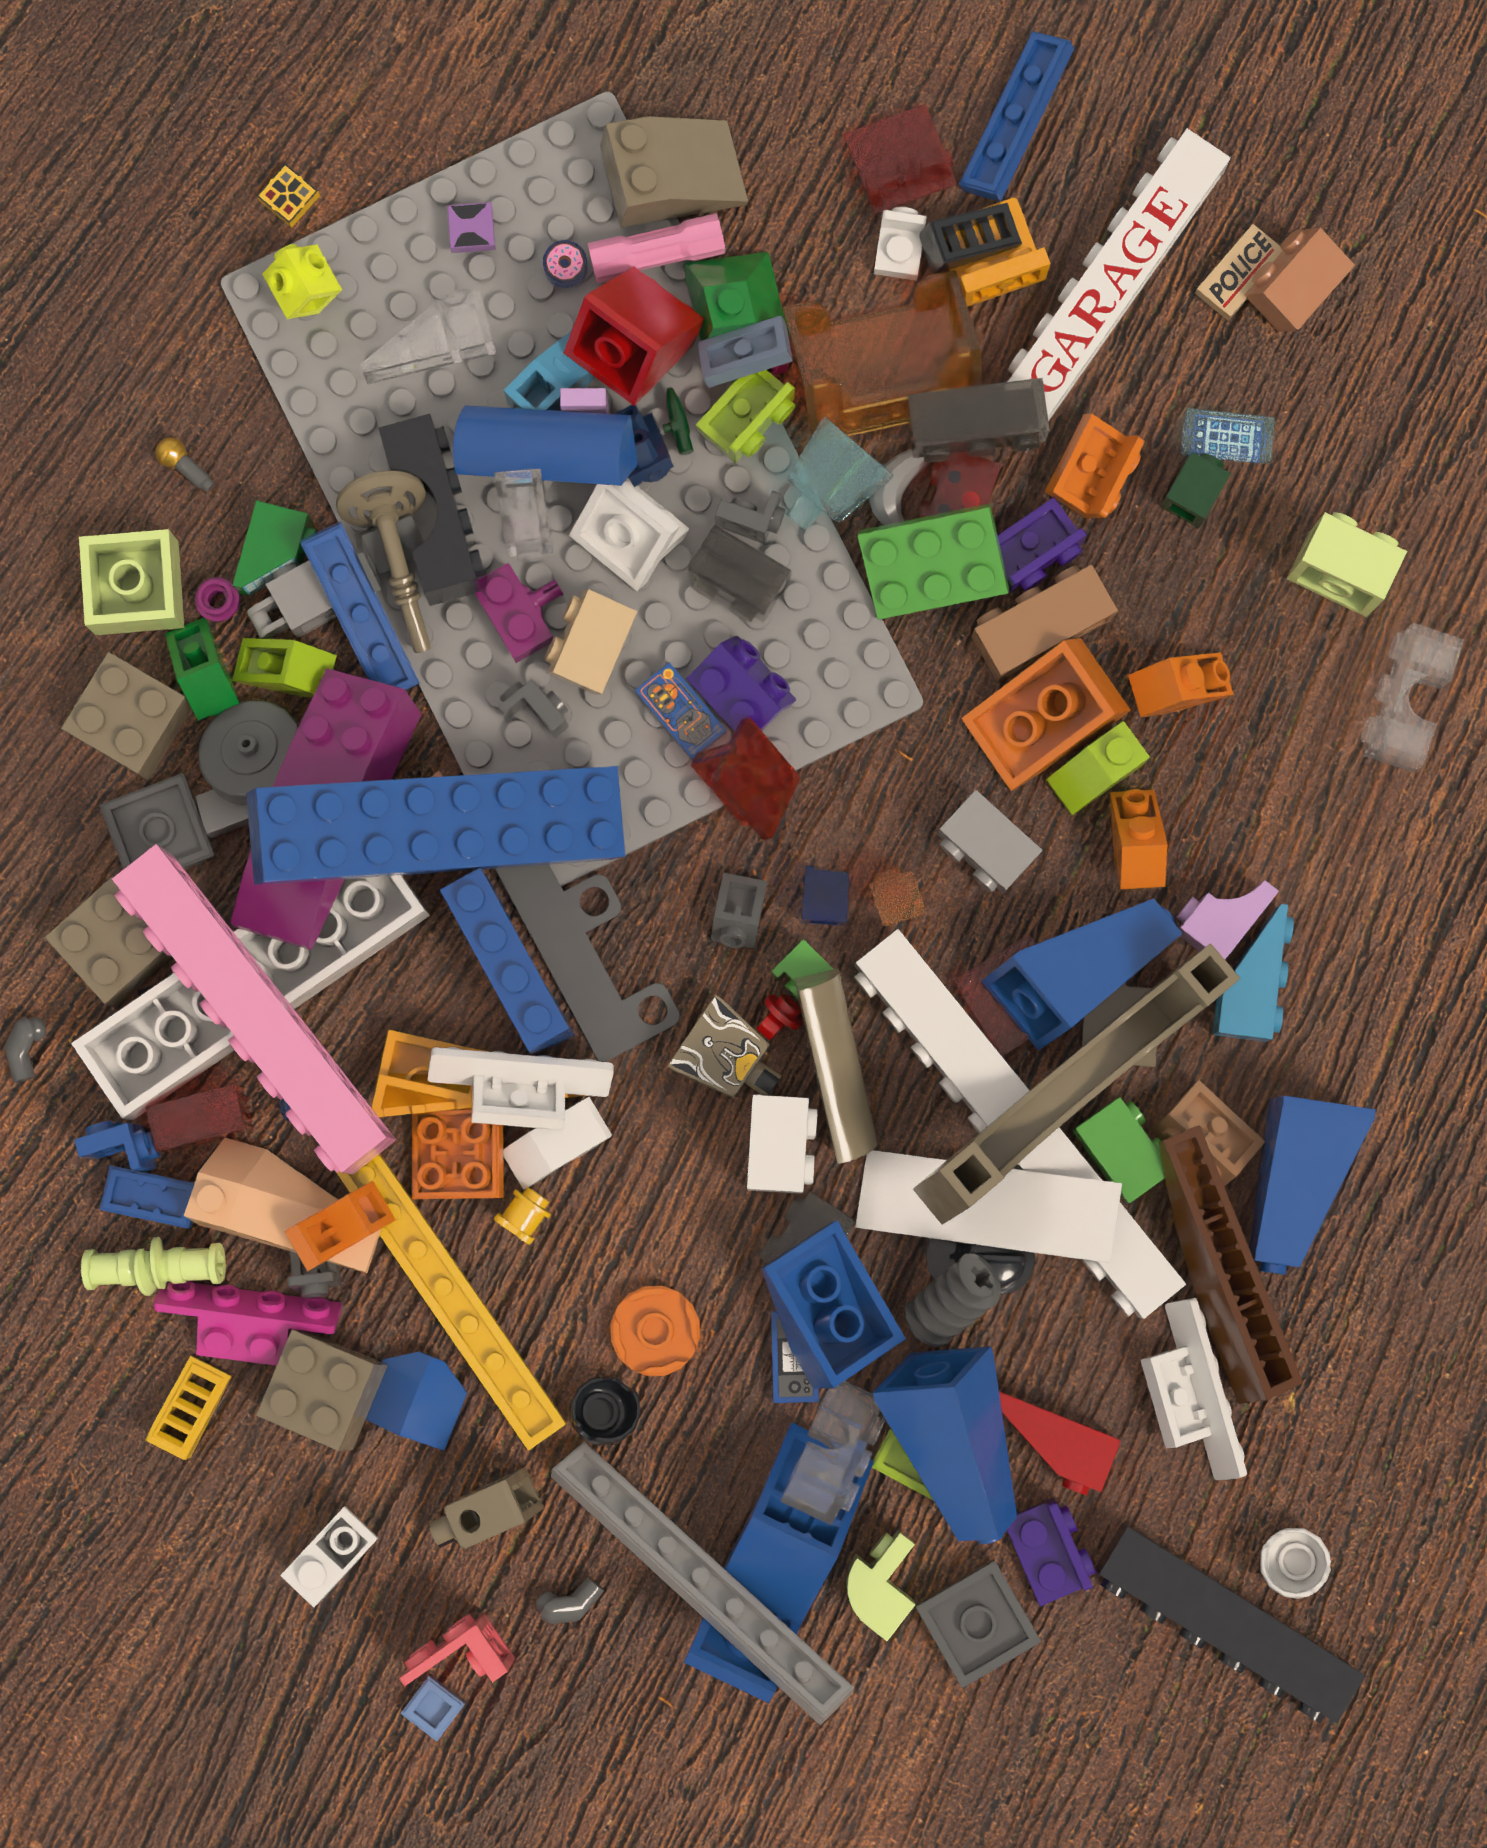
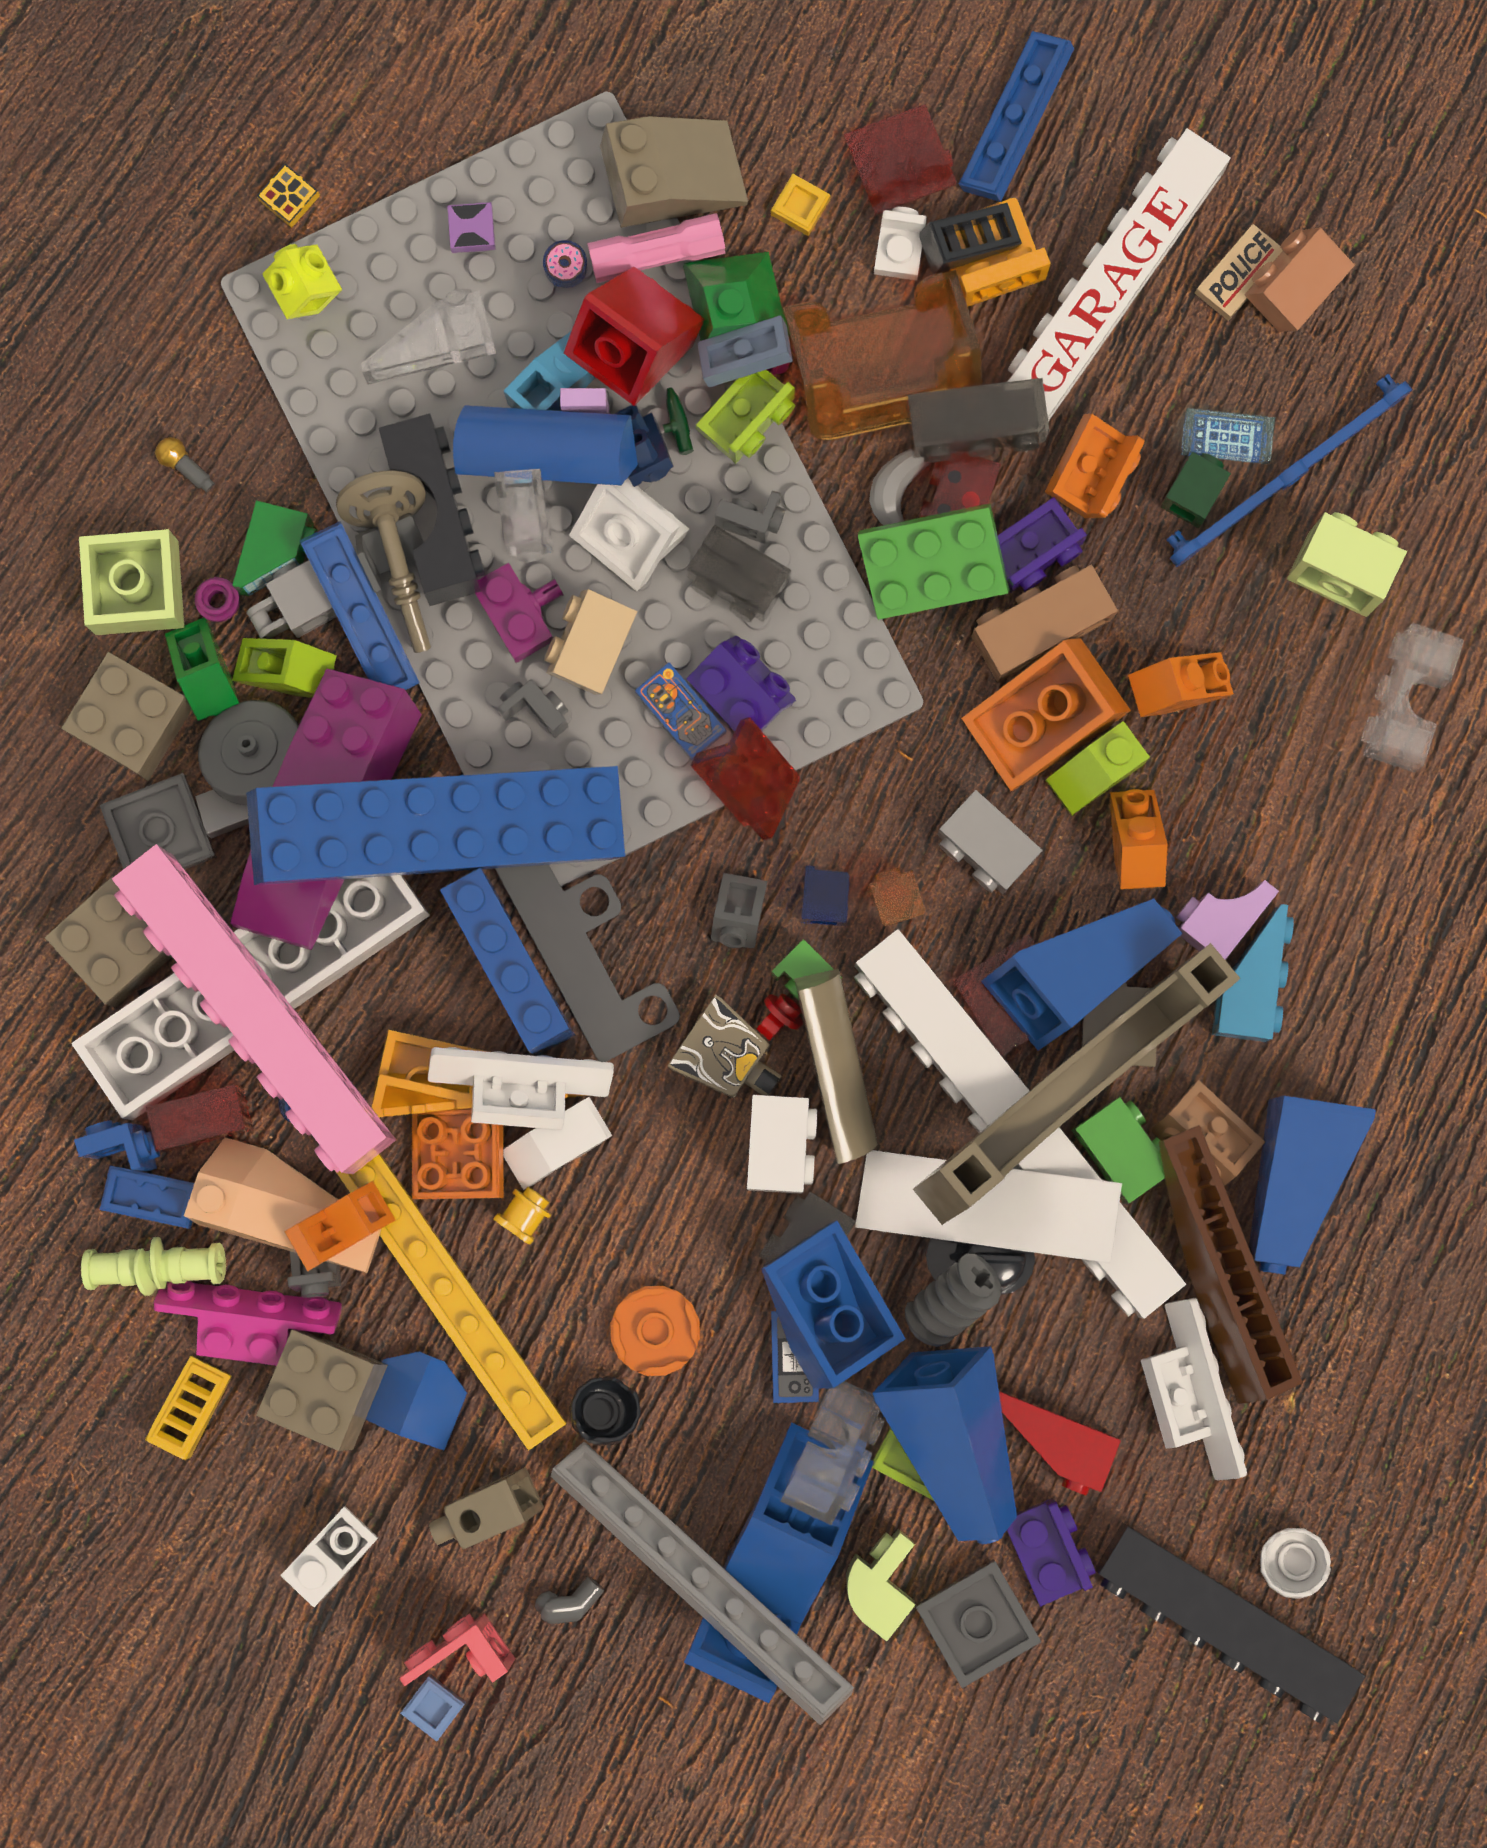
(19, 1044): dark grey arm -> none
(800, 204): none -> yellow tile
(833, 476): clear light blue torso -> none
(1392, 395): none -> blue piece

